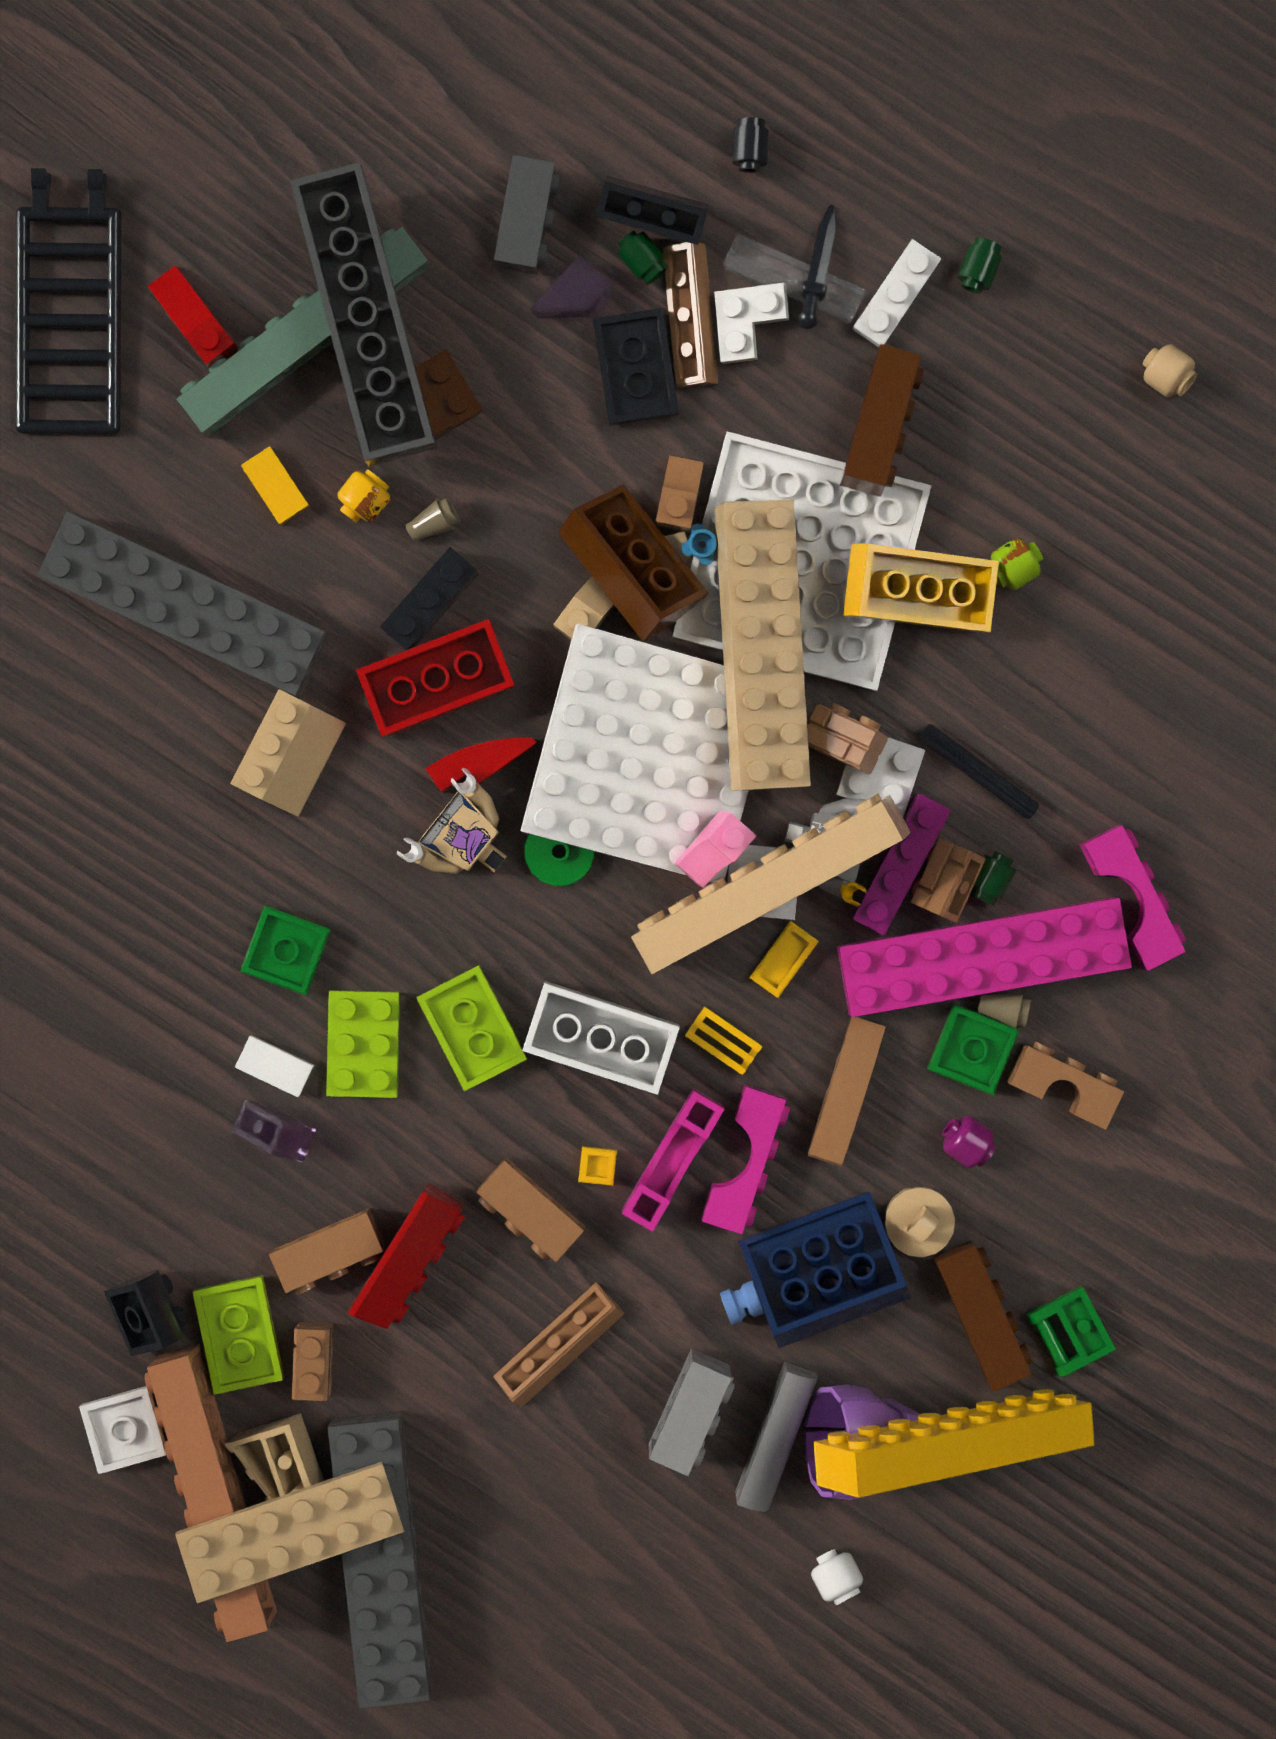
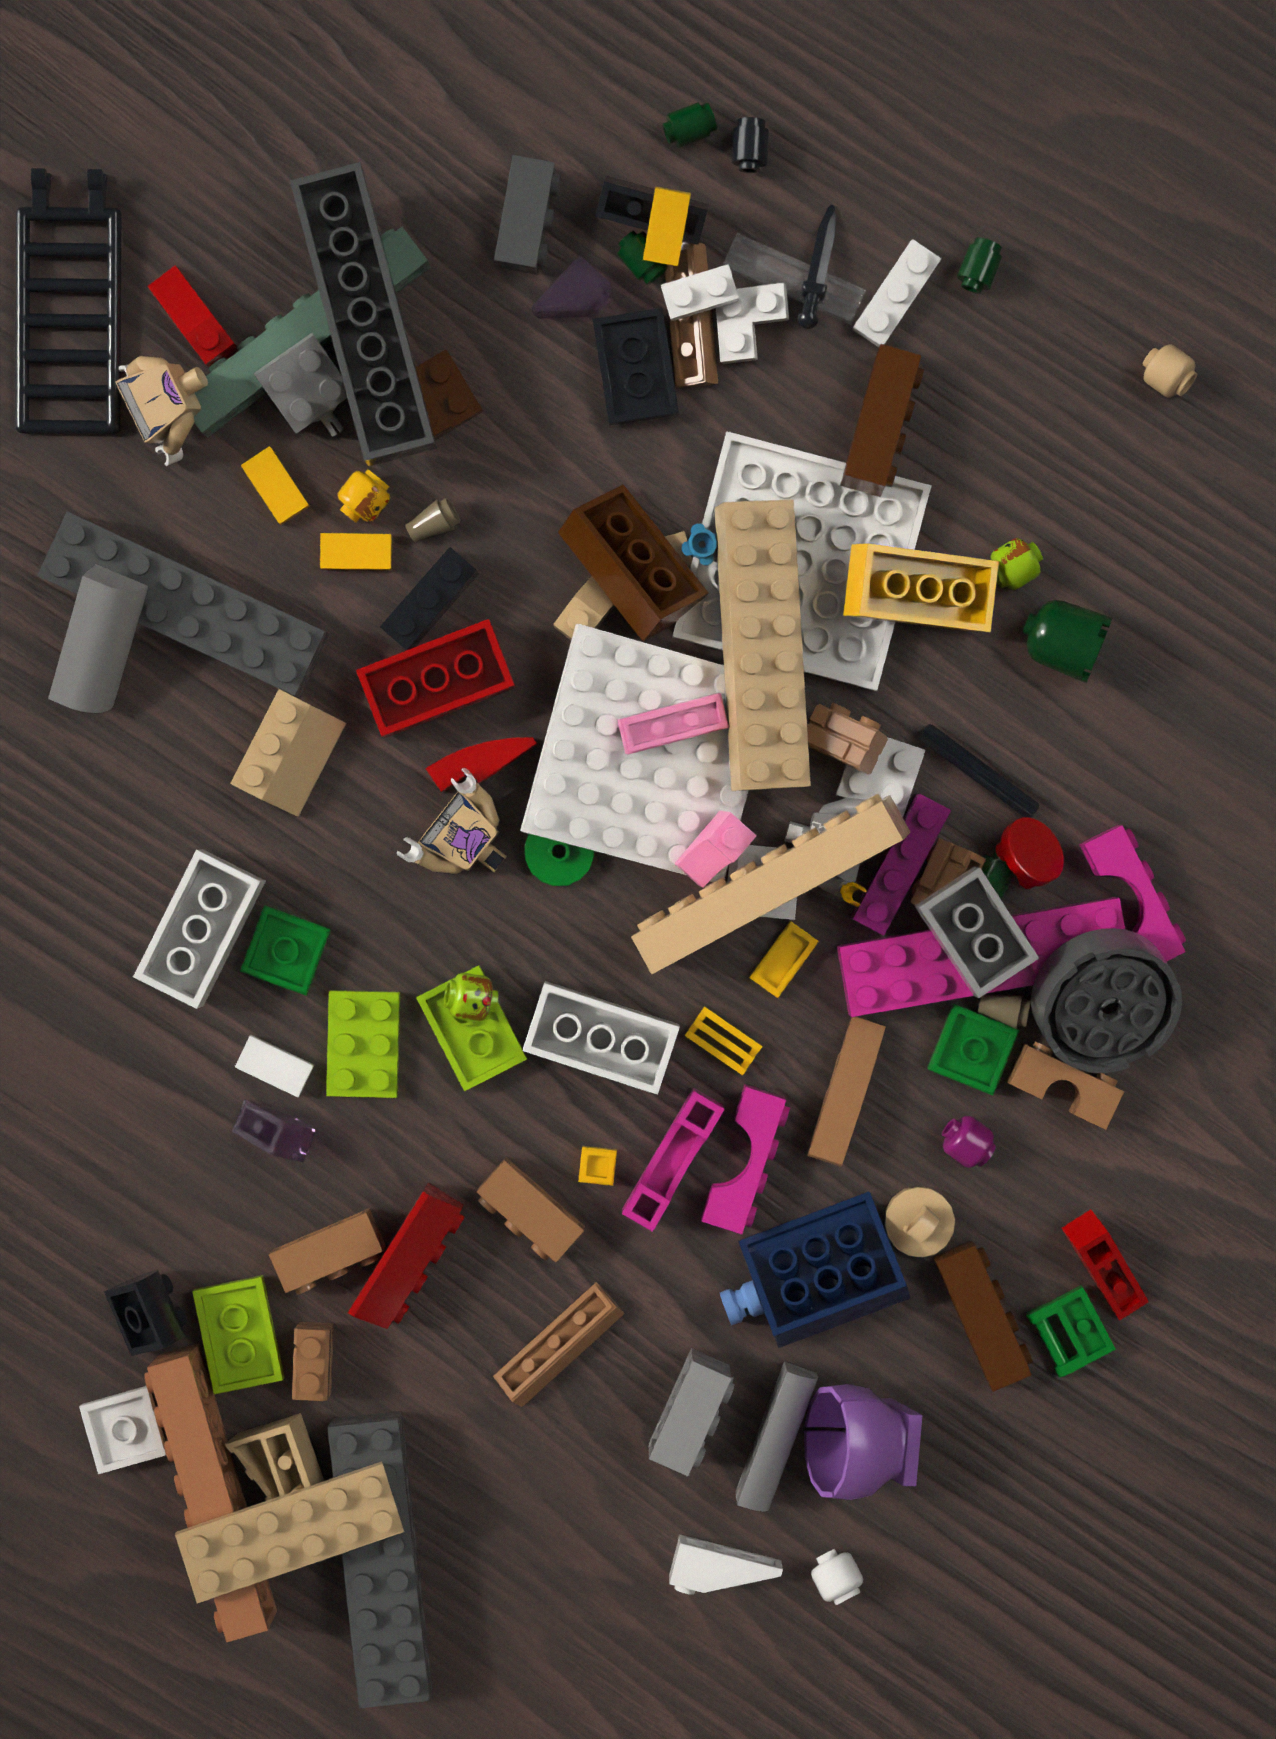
(98, 641): none -> light grey brick
(162, 401): none -> tan torso
(199, 928): none -> white brick
(304, 385): none -> light grey plate
(355, 551): none -> yellow tile
(470, 997): none -> lime head
(666, 226): none -> yellow tile
(673, 723): none -> bright pink tile
(679, 494): medium nougat arch -> none
(689, 124): none -> dark green brick
(699, 292): none -> white plate
(713, 1567): none -> white slope
(952, 1443): yellow brick -> none
(976, 932): none -> light grey brick
(1031, 852): none -> red tile
(1066, 638): none -> dark green cylinder
(1089, 976): none -> dark grey brick
(1105, 1264): none -> red slope

